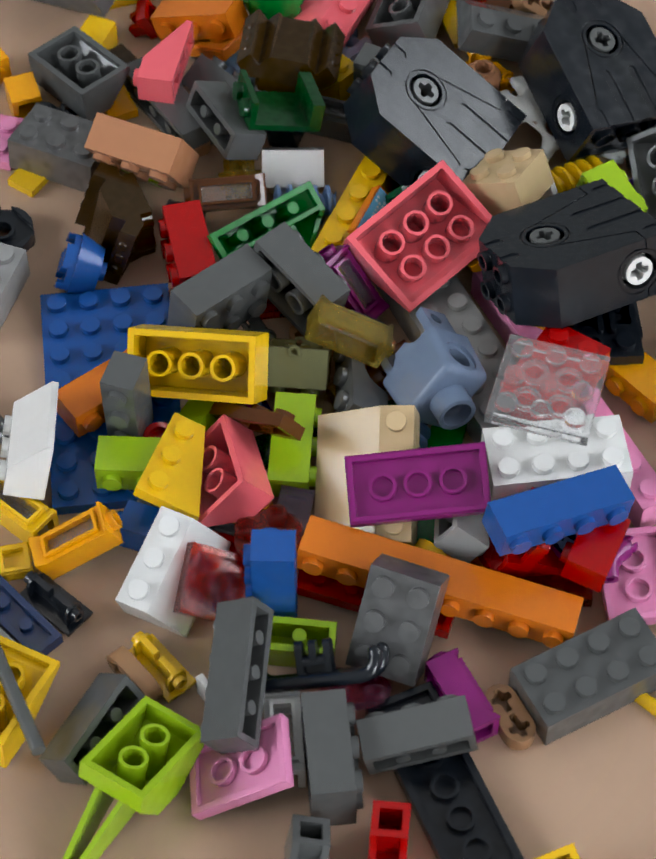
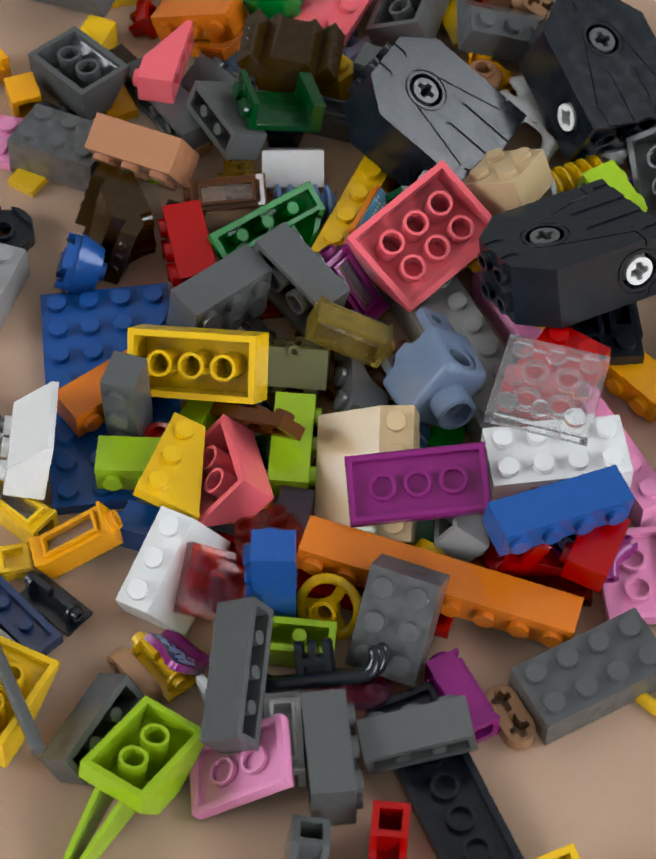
(179, 652): none -> magenta arm
(316, 606): none -> yellow piece

